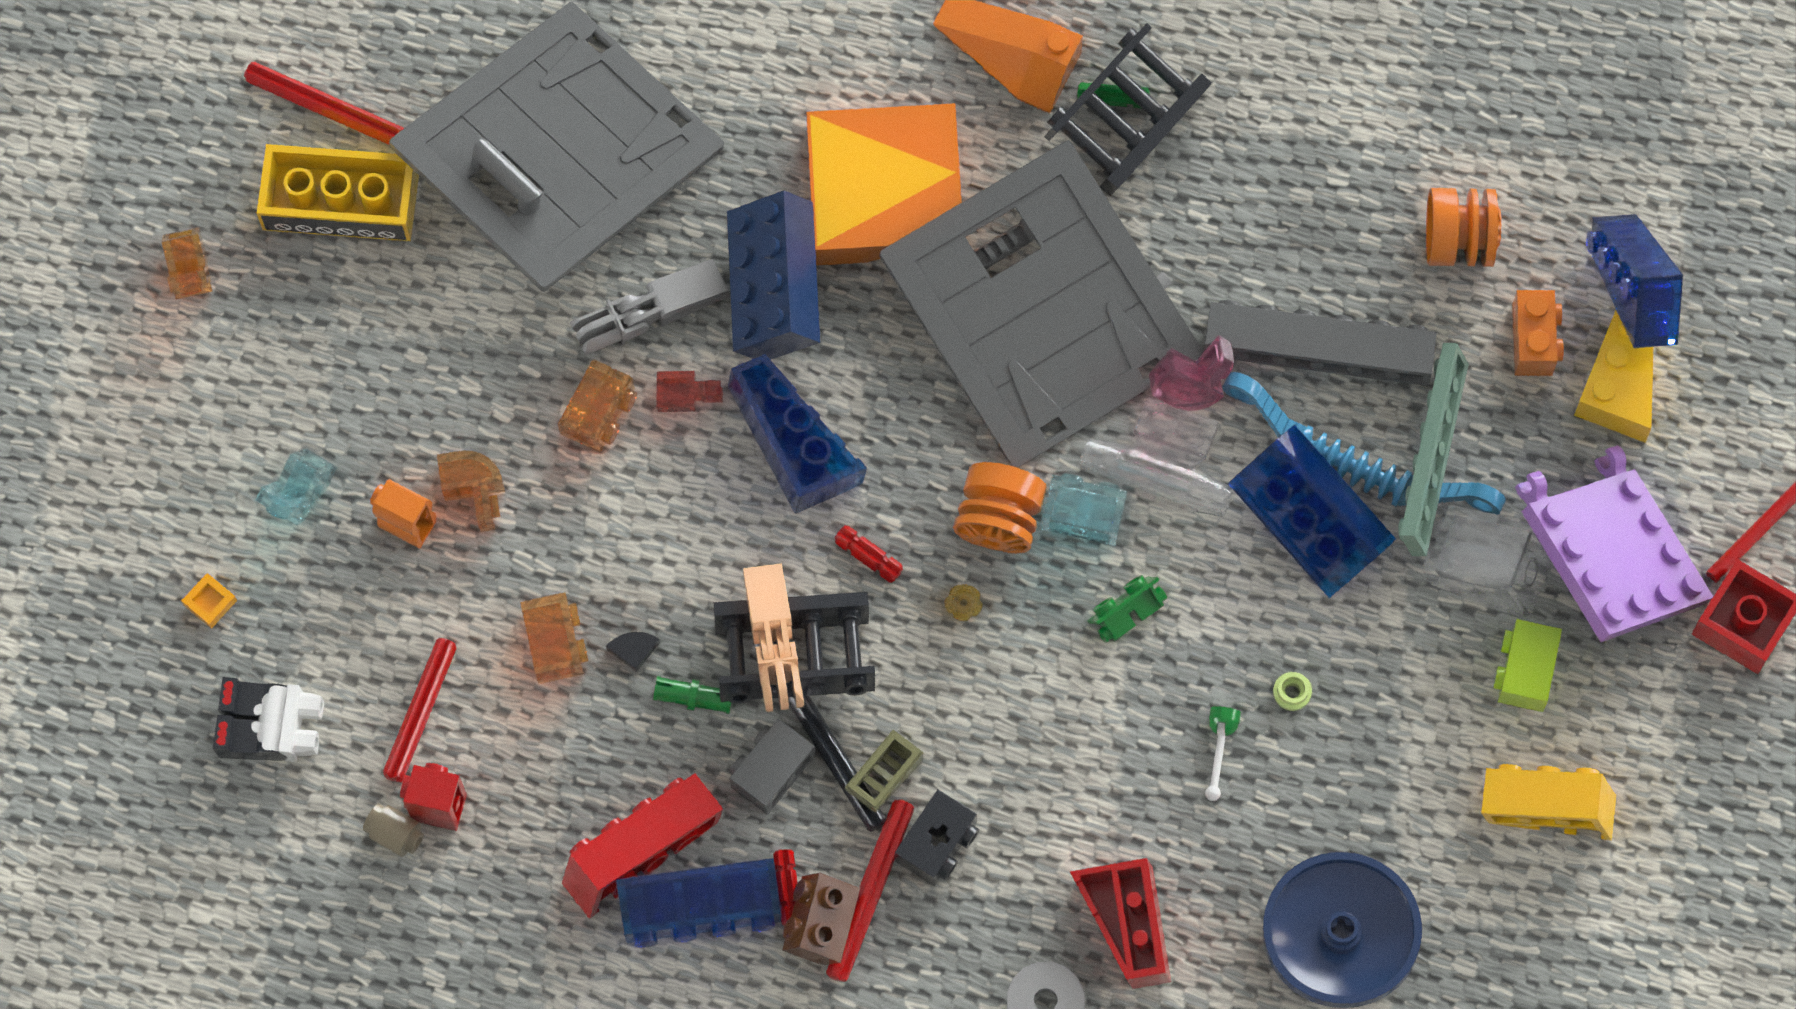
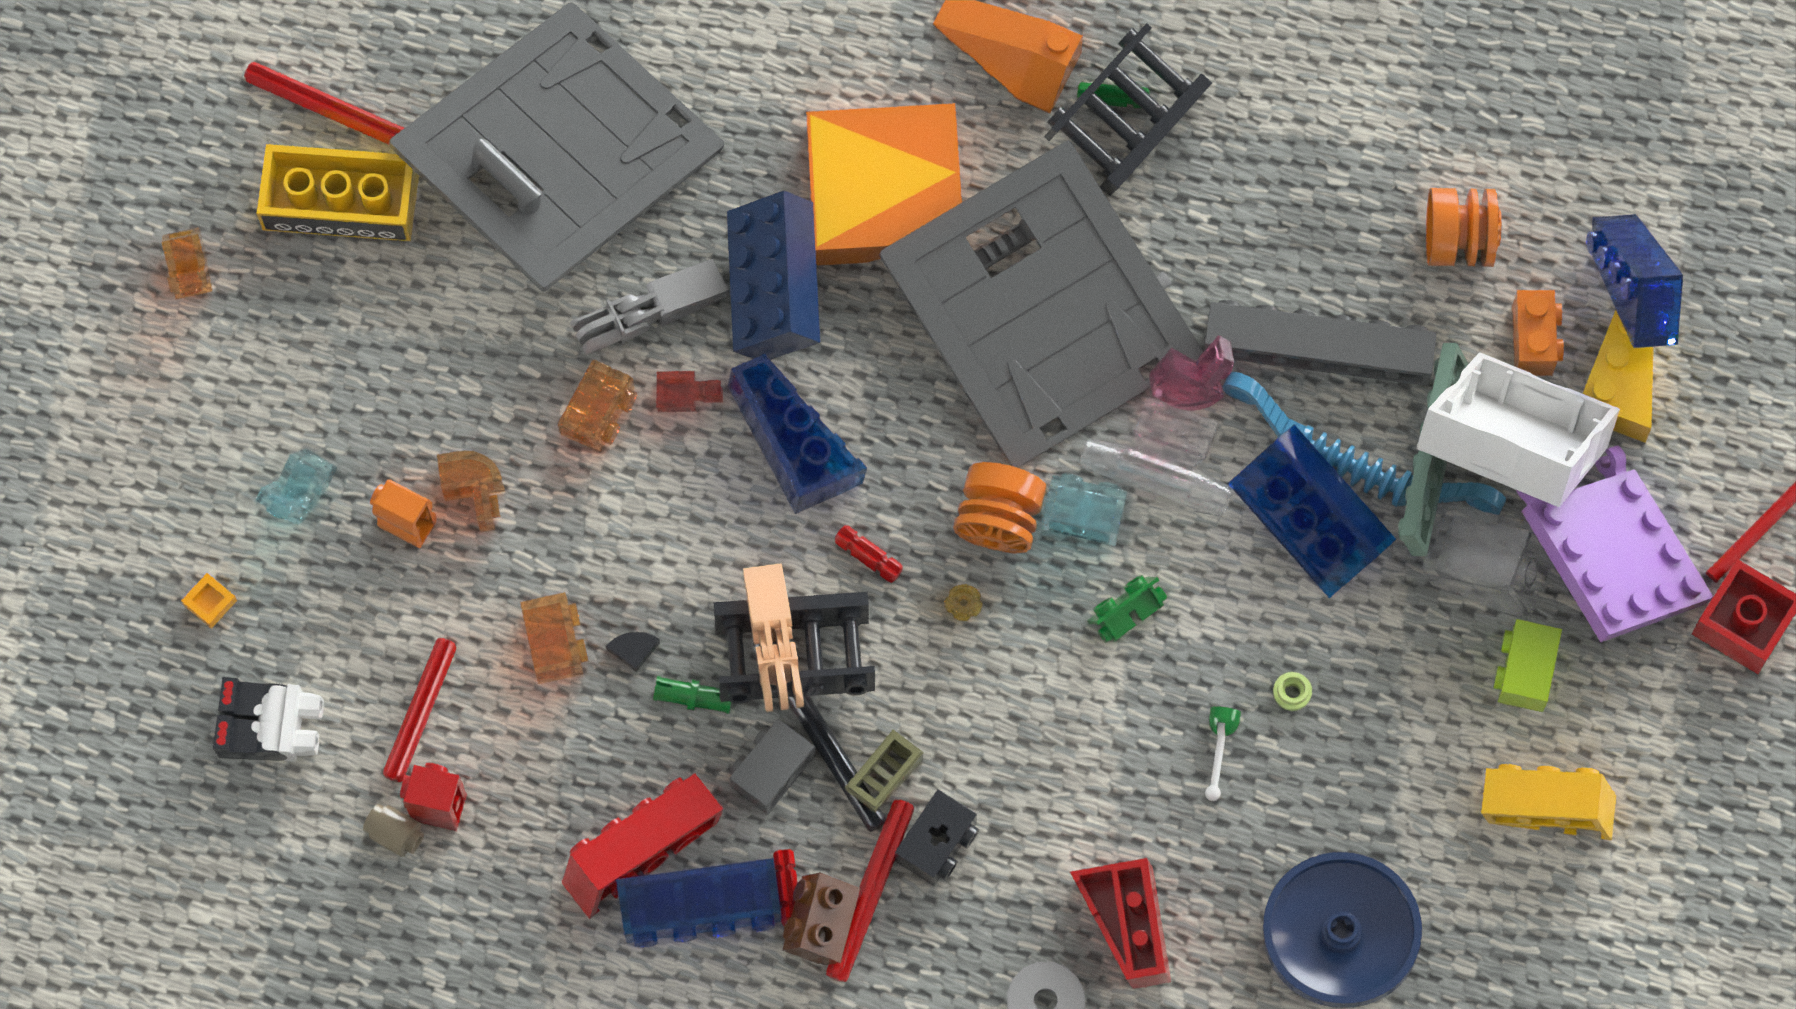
(1518, 429): none -> white tile

